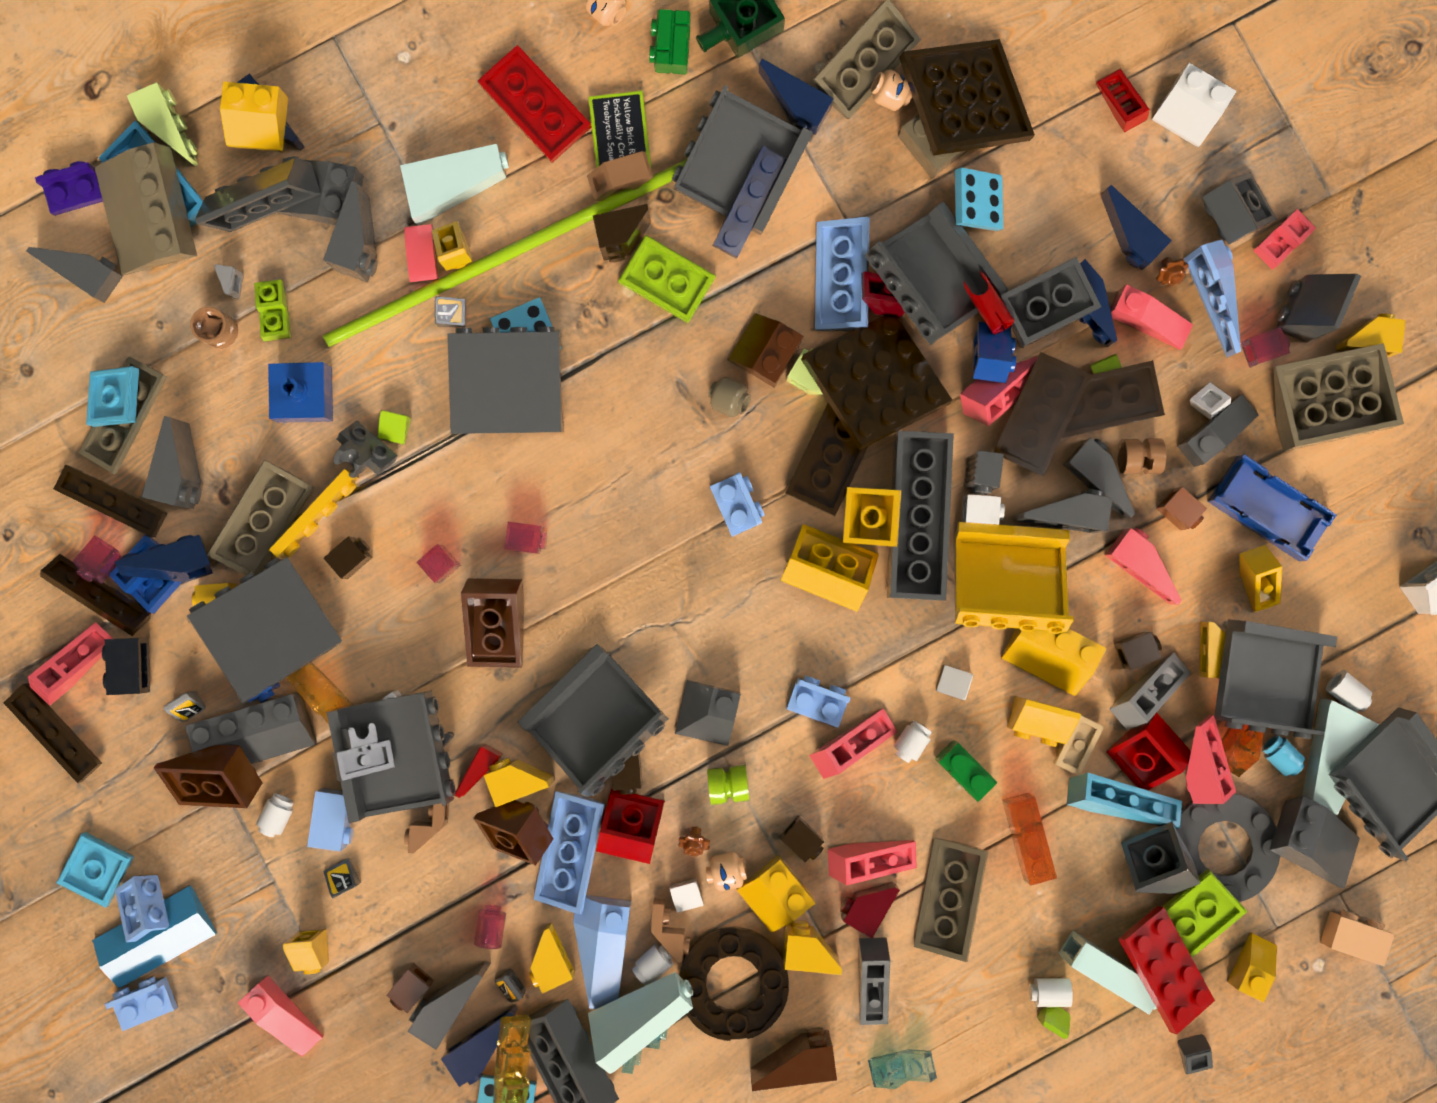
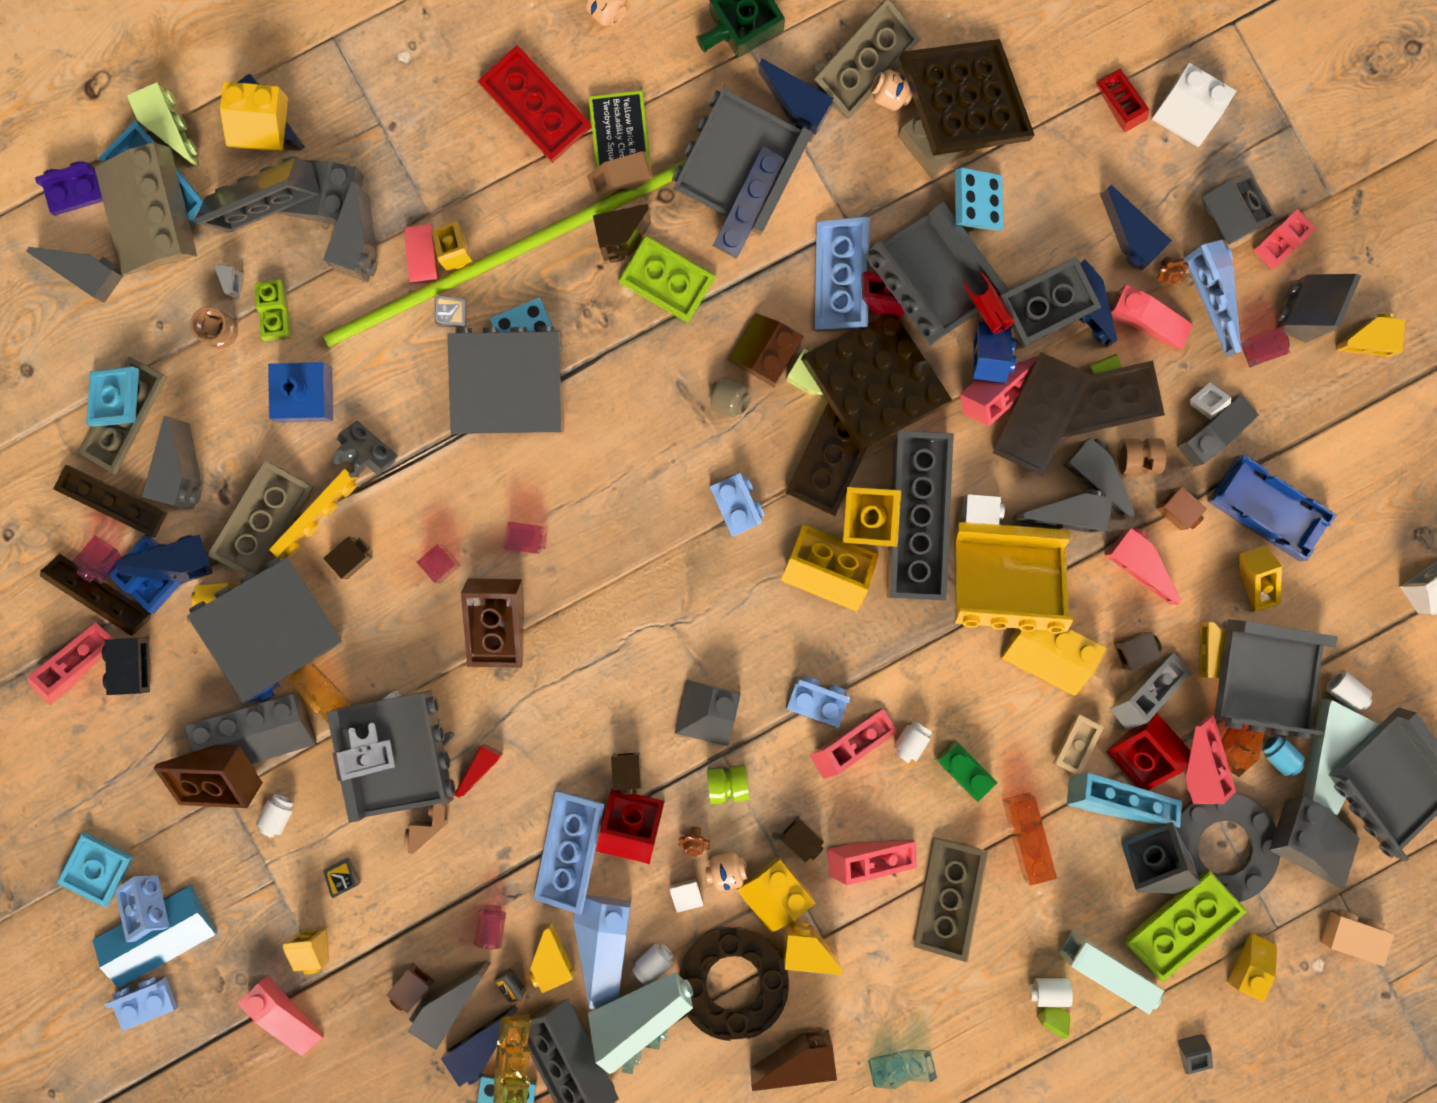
(52, 733): dark brown plate -> none
(185, 706): slope -> none
(329, 821): light blue brick -> none
(393, 427): lime slope -> none
(451, 179): light aqua slope -> none
(515, 780): yellow slope -> none
(516, 830): reddish brown slope -> none
(594, 720): dark grey panel -> none
(670, 938): medium nougat slope -> none
(672, 41): green brick -> none
(868, 907): dark red slope -> none
(873, 980): dark grey slope -> none
(954, 682): white slope -> none
(984, 472): dark grey brick -> none
(1042, 720): yellow slope -> none
(1166, 969): red plate -> none
(1335, 397): dark tan slope -> none

